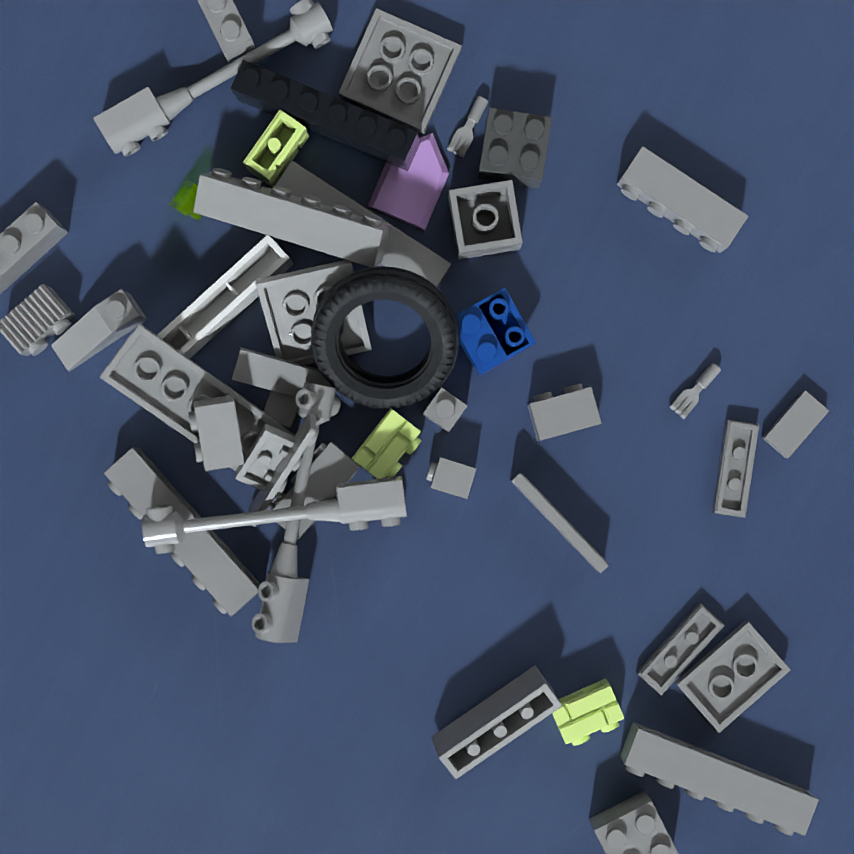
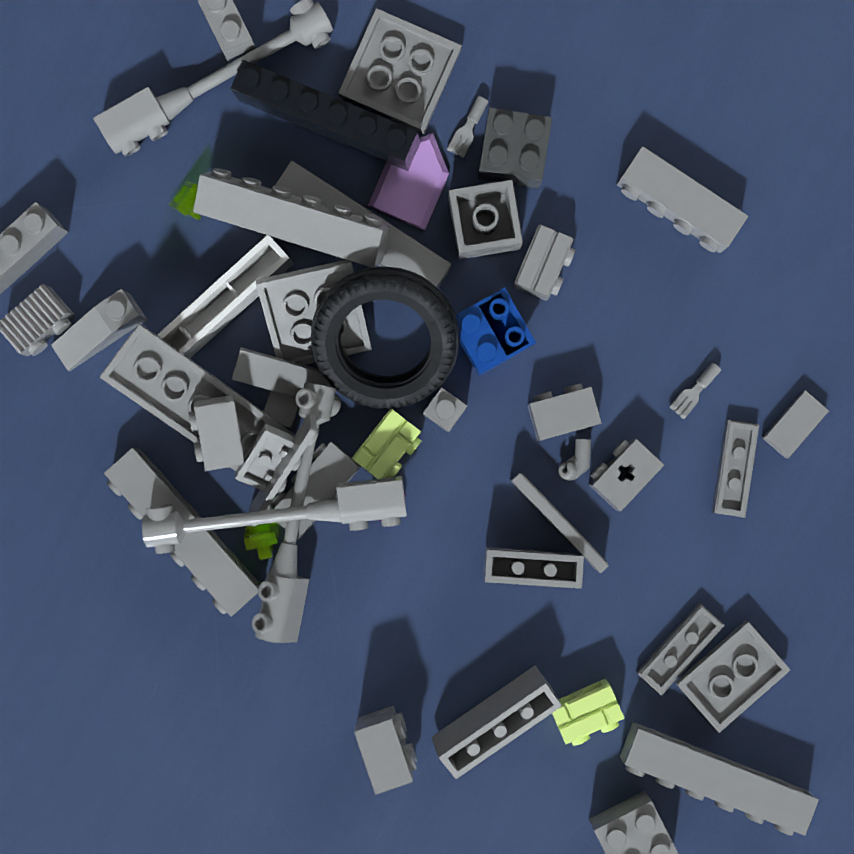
(262, 538): none -> clear neon green tile
(276, 148): yellowish green brick -> none
(384, 749): none -> light grey brick
(451, 477): light grey brick -> none
(533, 567): none -> light grey brick
(543, 263): none -> light grey brick
(578, 463): none -> light grey arm
(642, 469): none -> light grey brick

